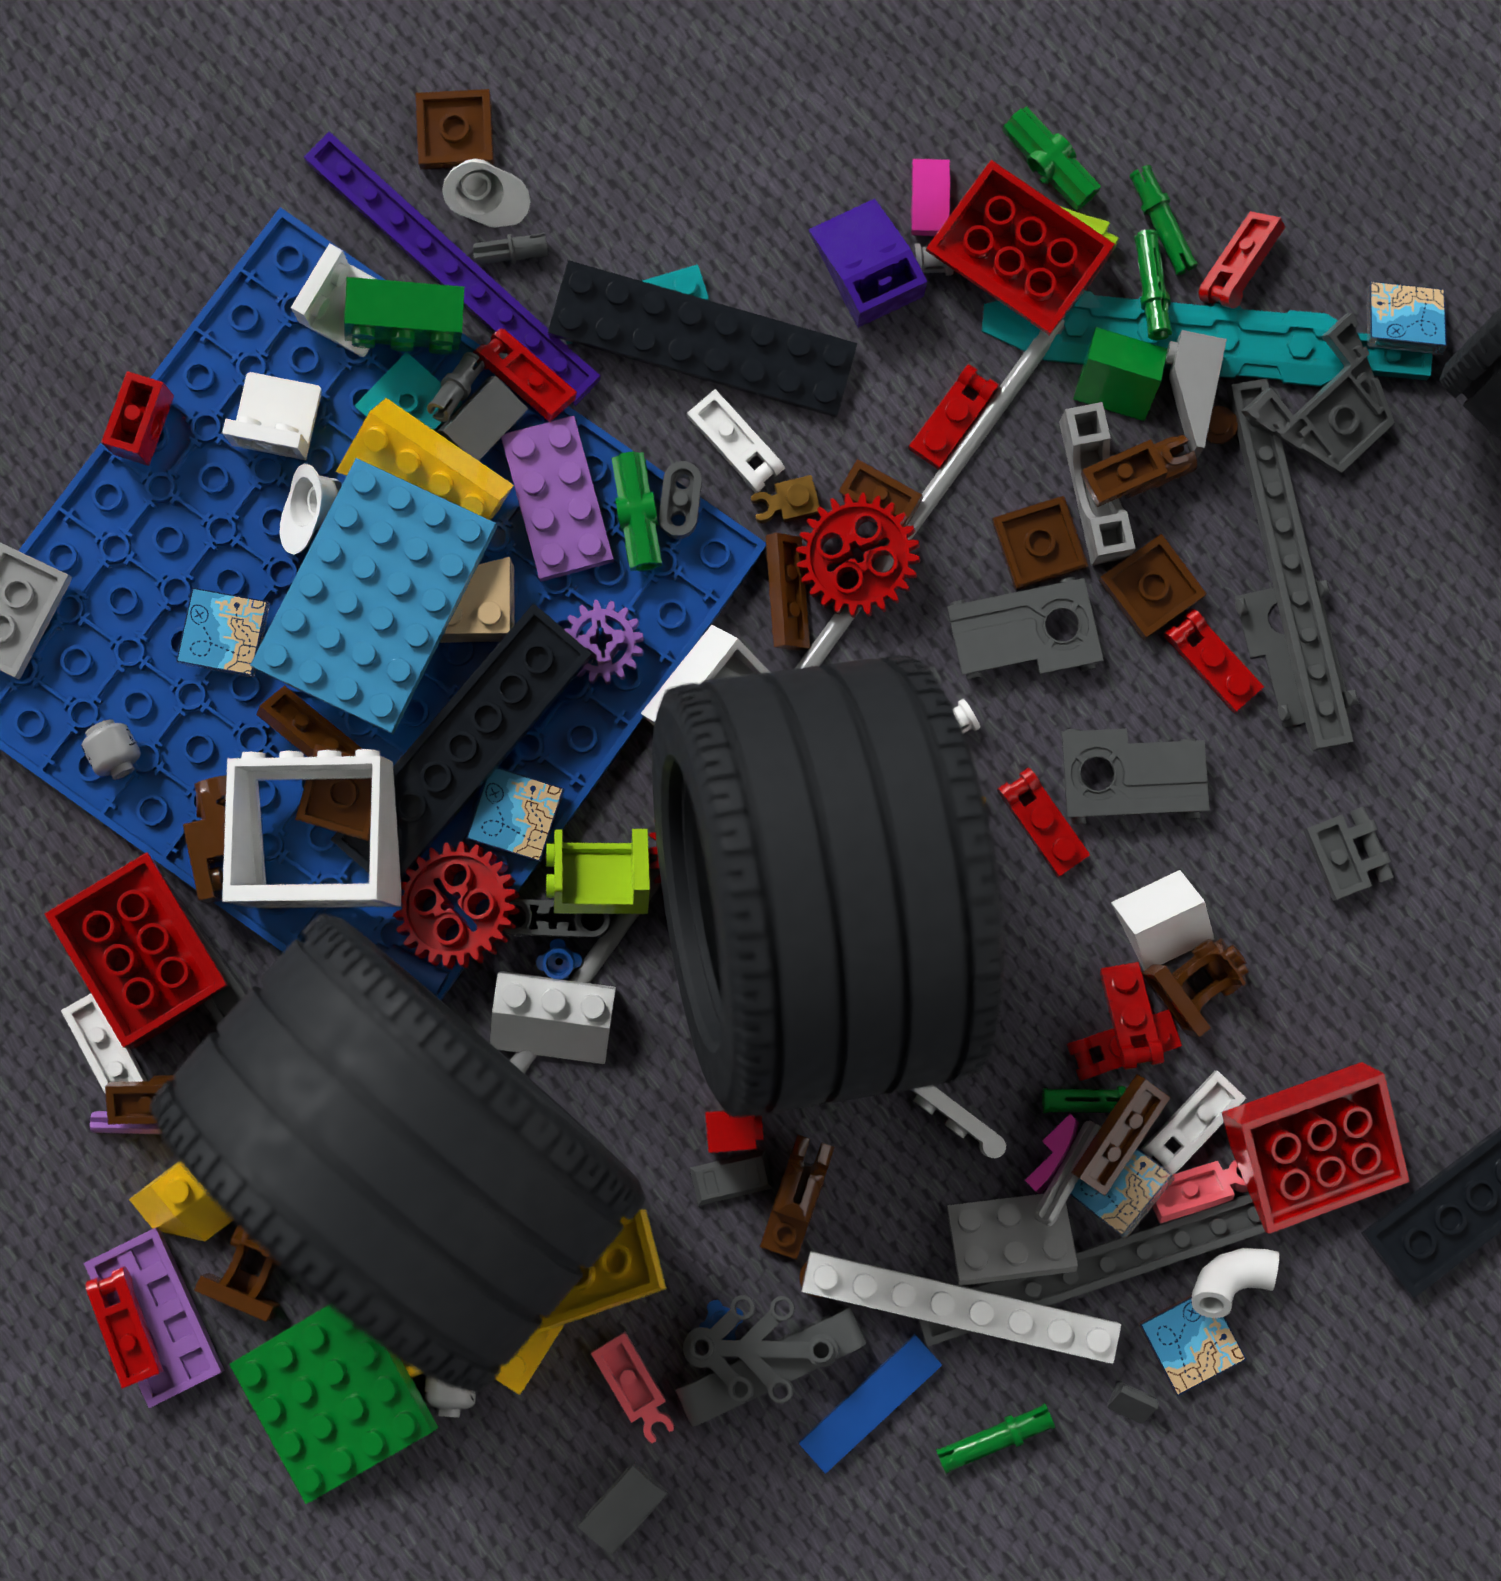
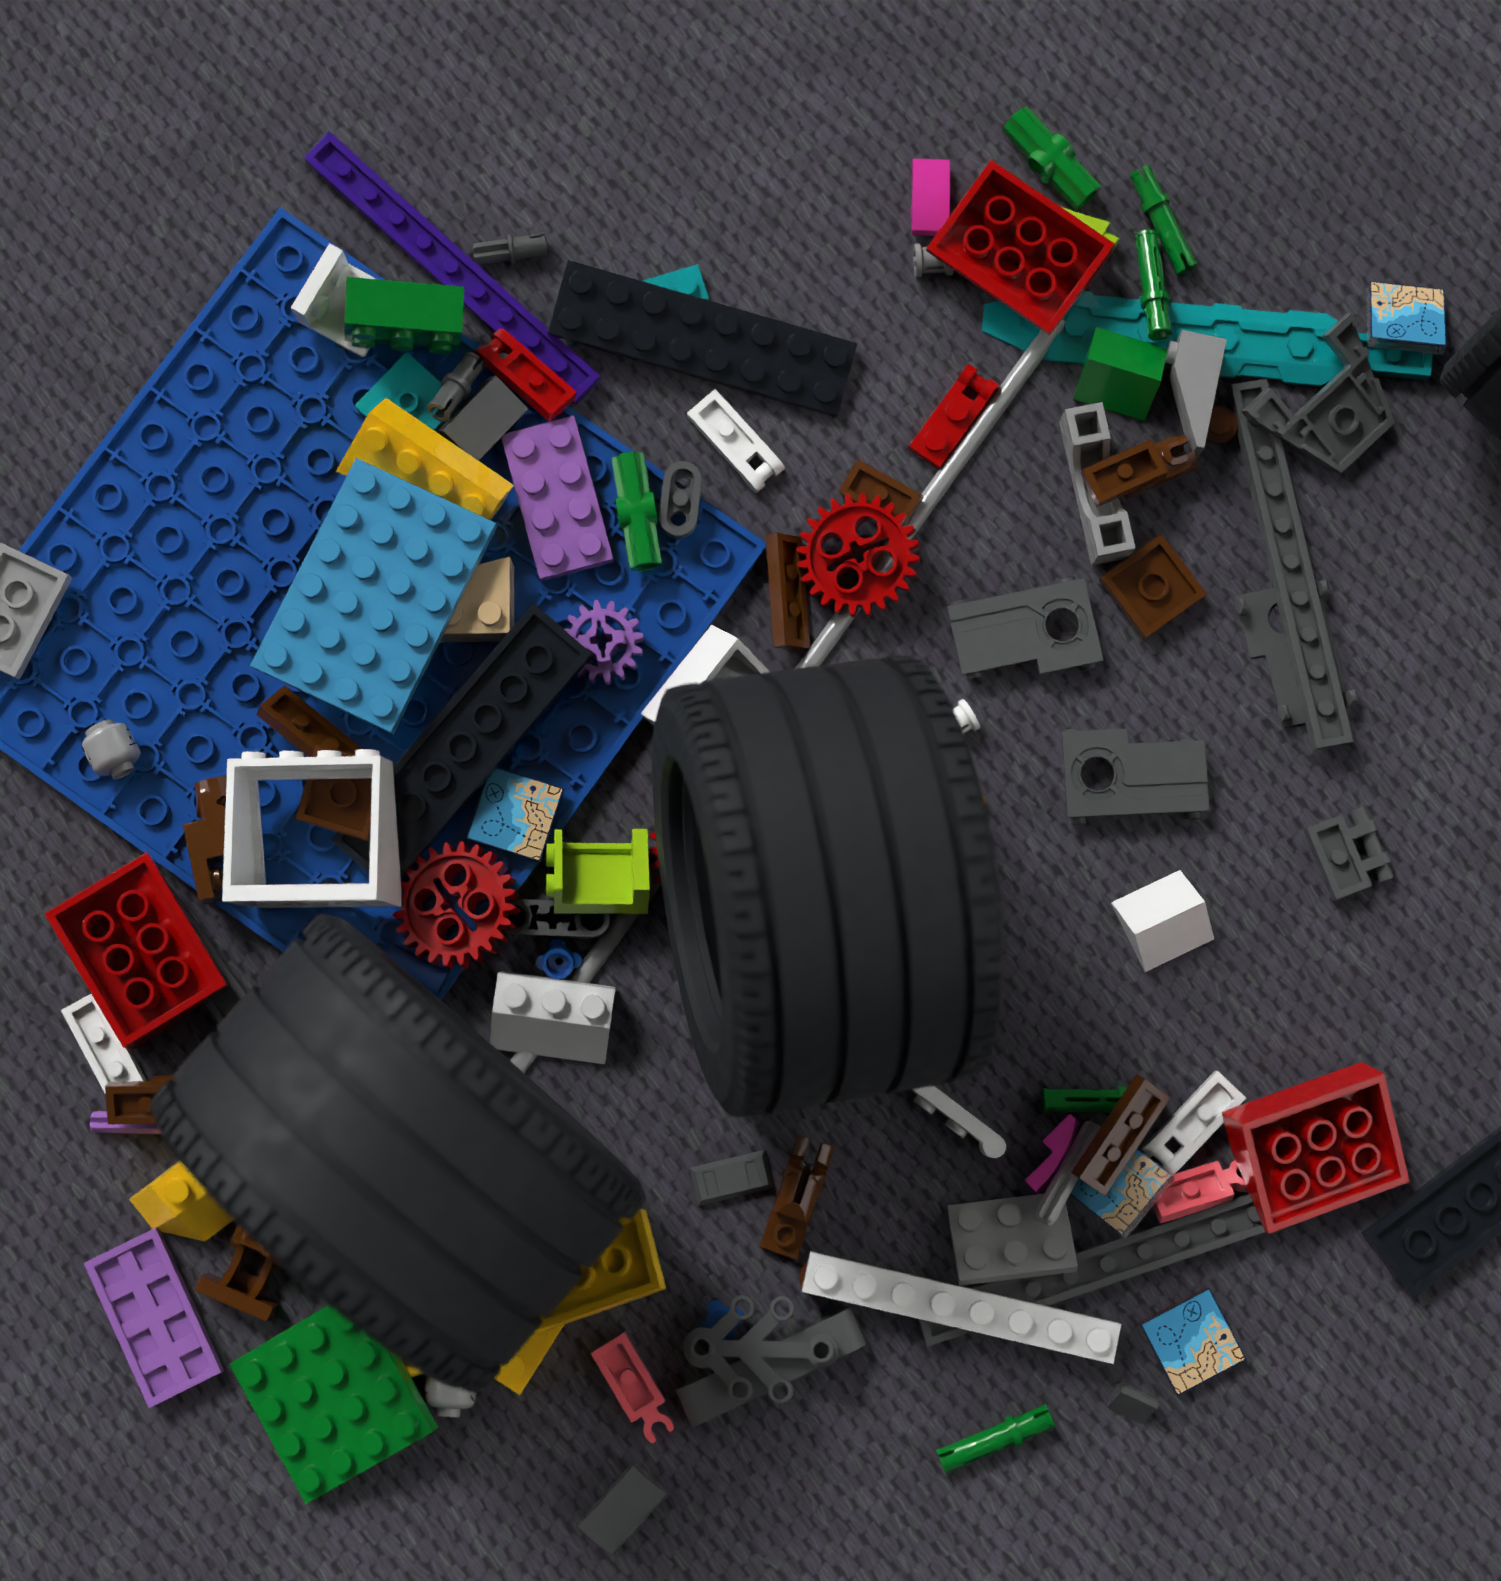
(124, 1328): red plate -> none
(137, 418): red brick -> none
(222, 632): tile -> none
(274, 416): white bracket -> none
(306, 507): white piece -> none
(454, 128): reddish brown plate -> none
(486, 194): white piece -> none
(732, 1133): red brick -> none
(793, 499): pearl gold plate -> none
(869, 262): dark purple slope -> none
(870, 1403): blue tile -> none
(1039, 542): reddish brown tile -> none
(1044, 823): red plate -> none
(1109, 1049): red plate -> none
(1131, 1015): red plate -> none
(1214, 661): red plate -> none
(1223, 966): reddish brown tile -> none
(1228, 1275): white cylinder -> none
(1241, 259): red plate -> none

